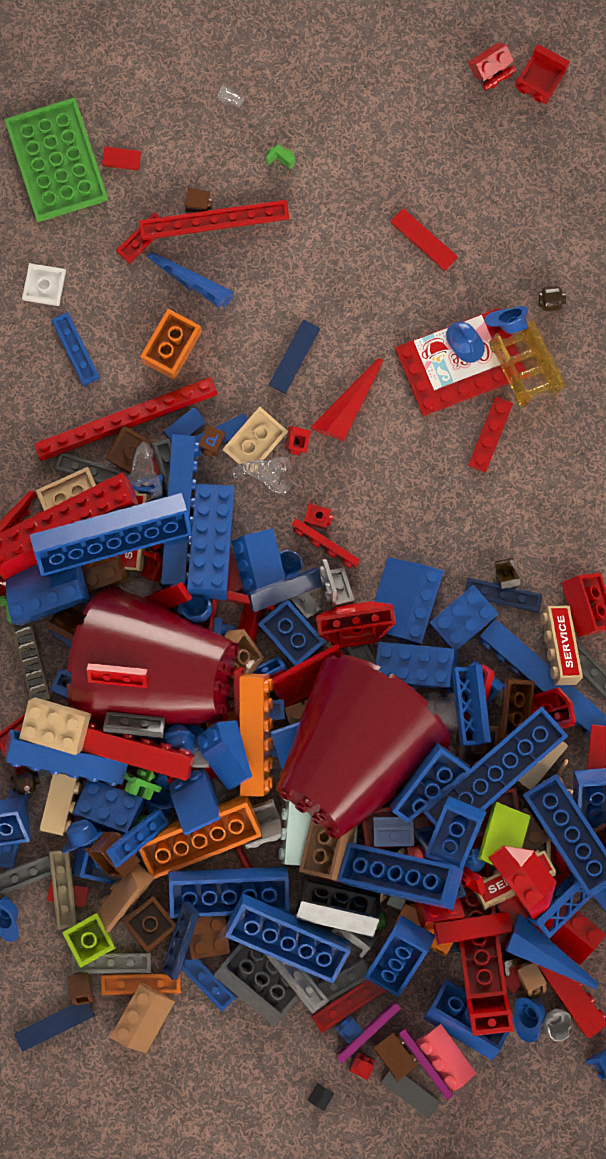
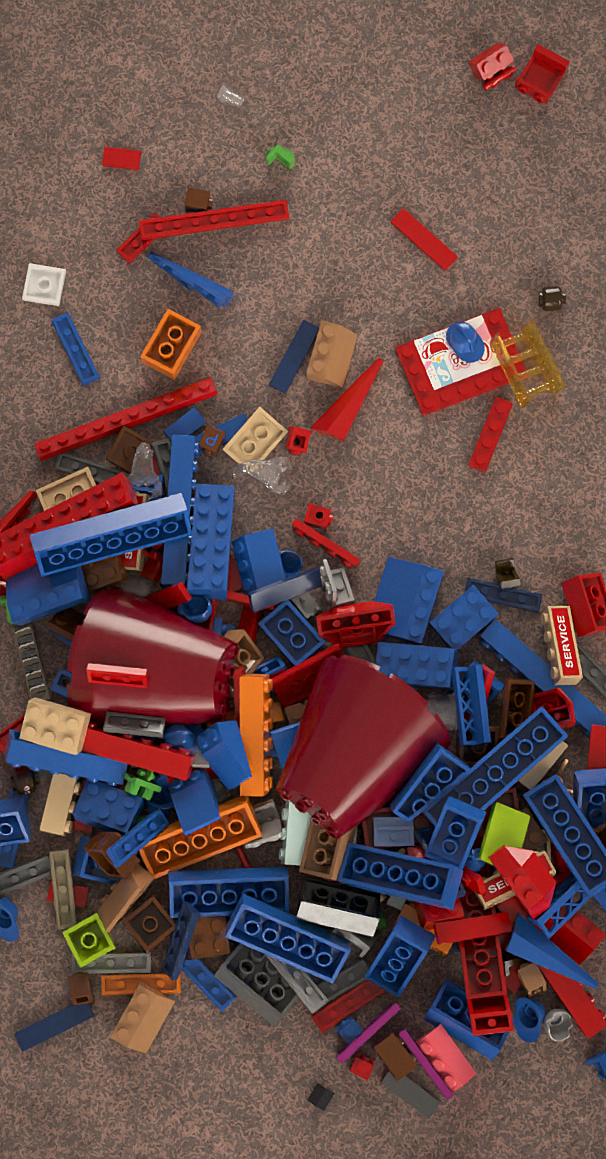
(56, 159): bright green plate -> none
(81, 834): blue piece -> none
(278, 710): blue plate -> none
(331, 354): none -> medium nougat slope
(509, 320): blue piece -> none

